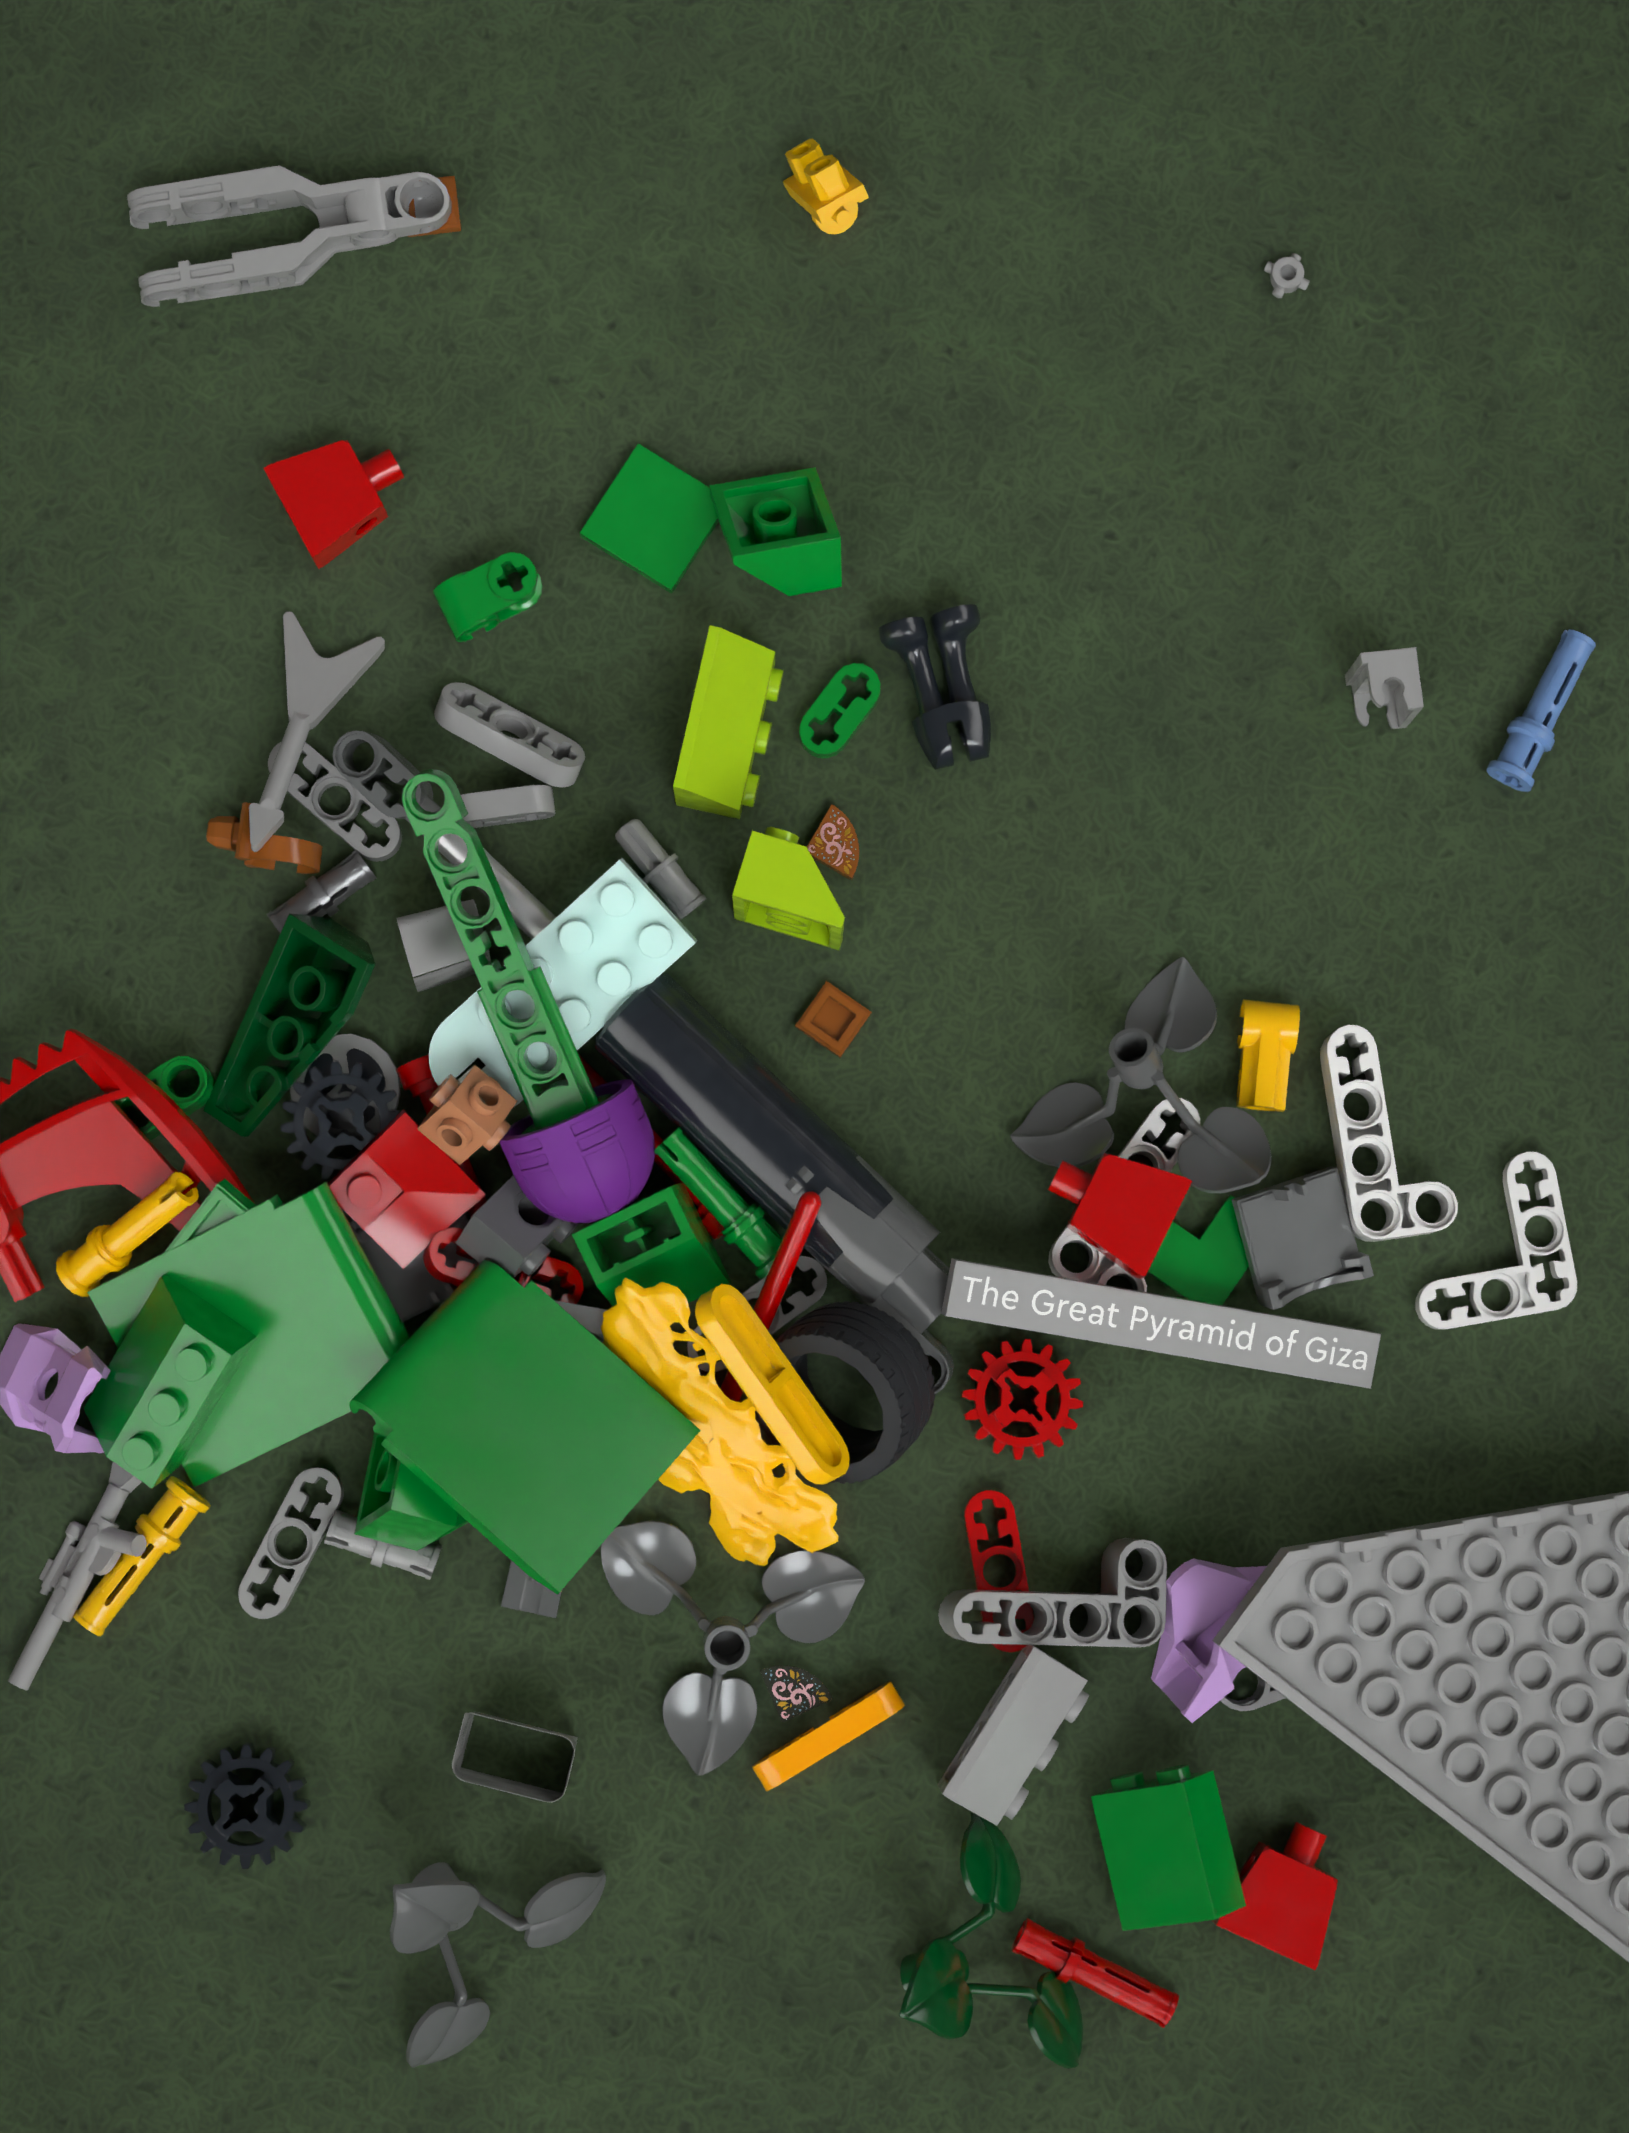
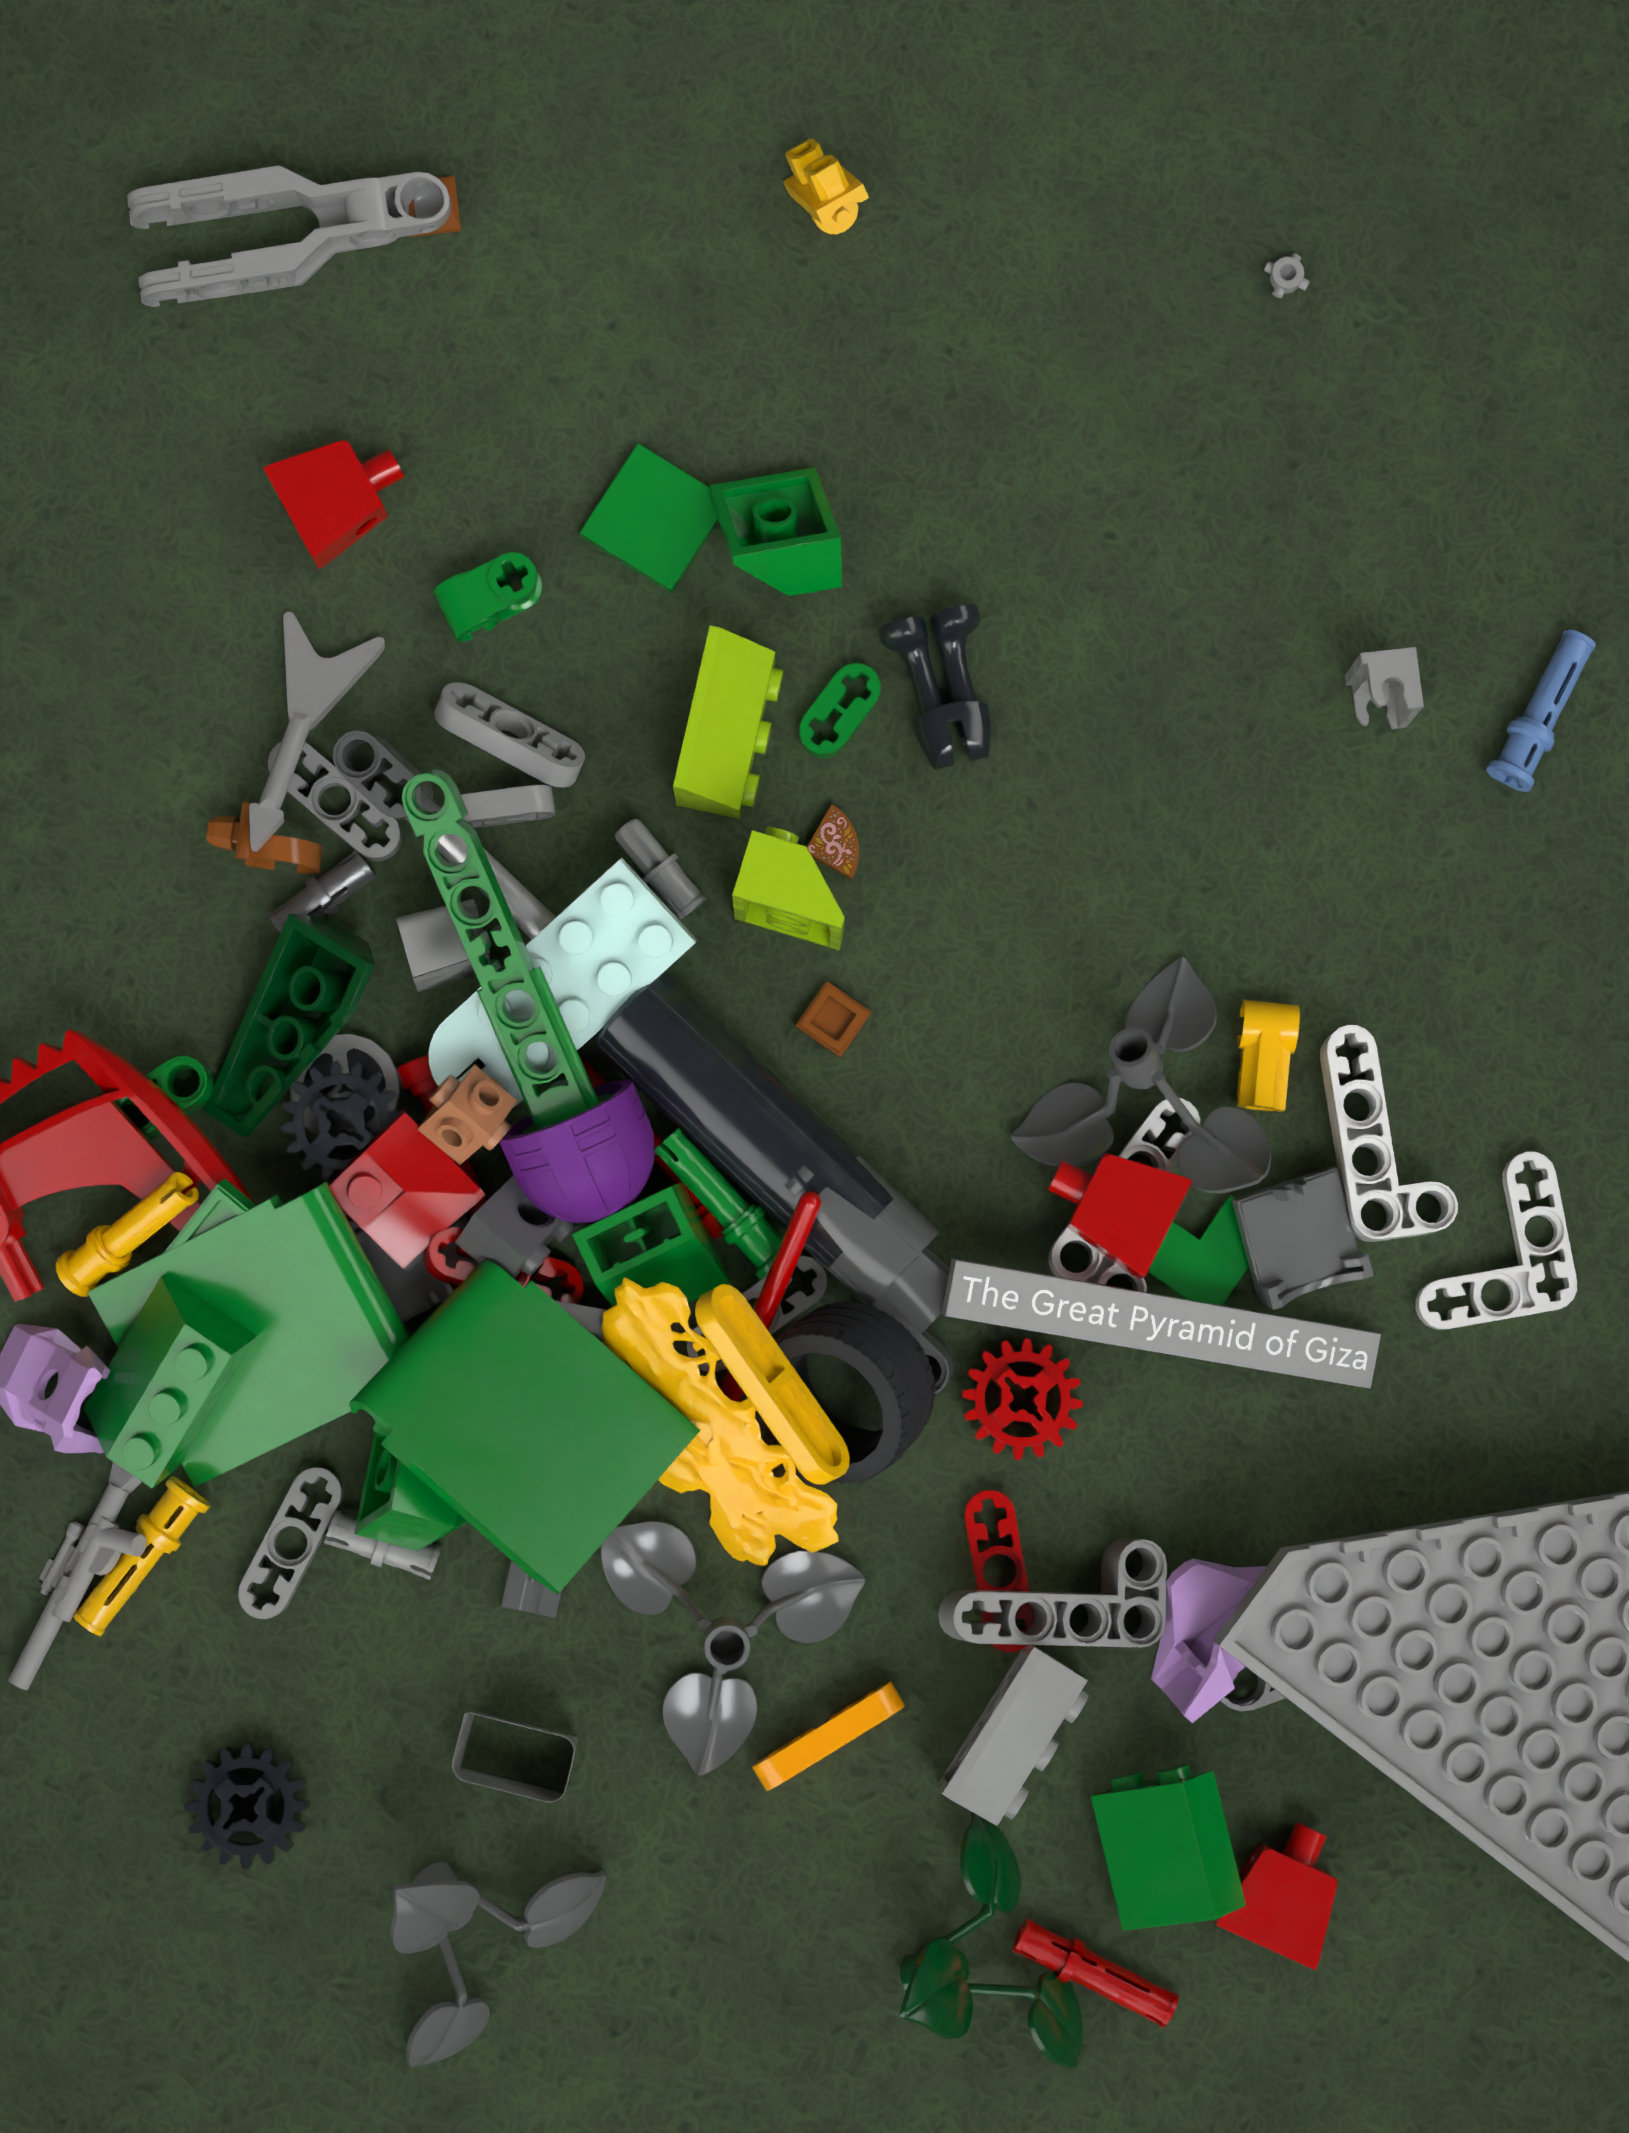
(794, 1690): clear smoke tile -> none

